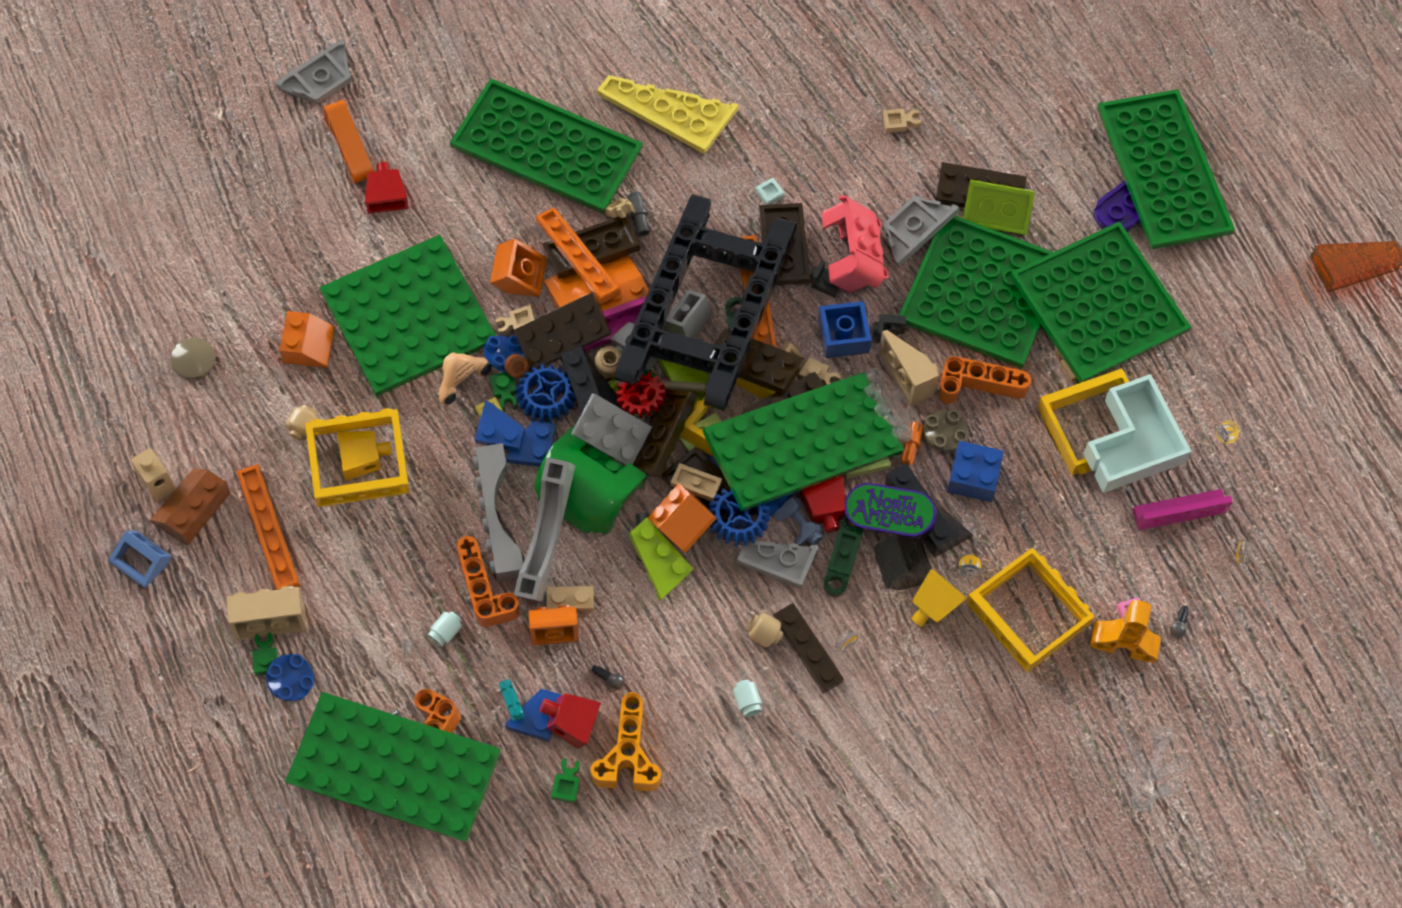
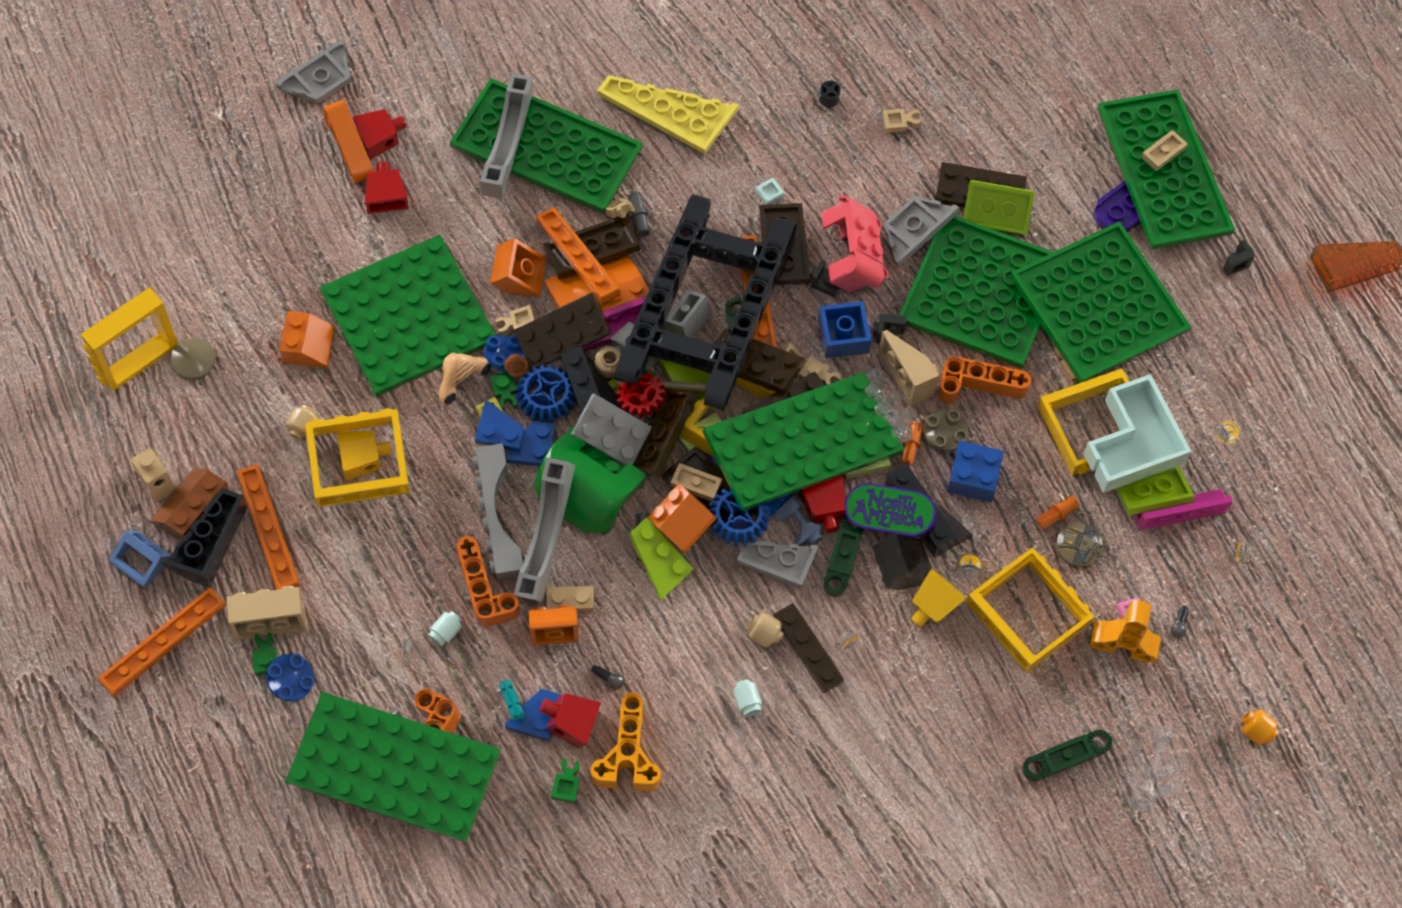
(117, 324): none -> yellow window
(161, 641): none -> orange tile
(208, 540): none -> black wedge
(378, 131): none -> red torso
(500, 162): none -> light grey arch
(827, 88): none -> black wheel
(1058, 512): none -> orange axle
(1067, 755): none -> dark green plate
(1079, 544): none -> dark tan dish
(1156, 492): none -> lime plate
(1164, 150): none -> tan plate
(1240, 260): none -> pearl dark grey bracket
(1259, 727): none -> light orange head

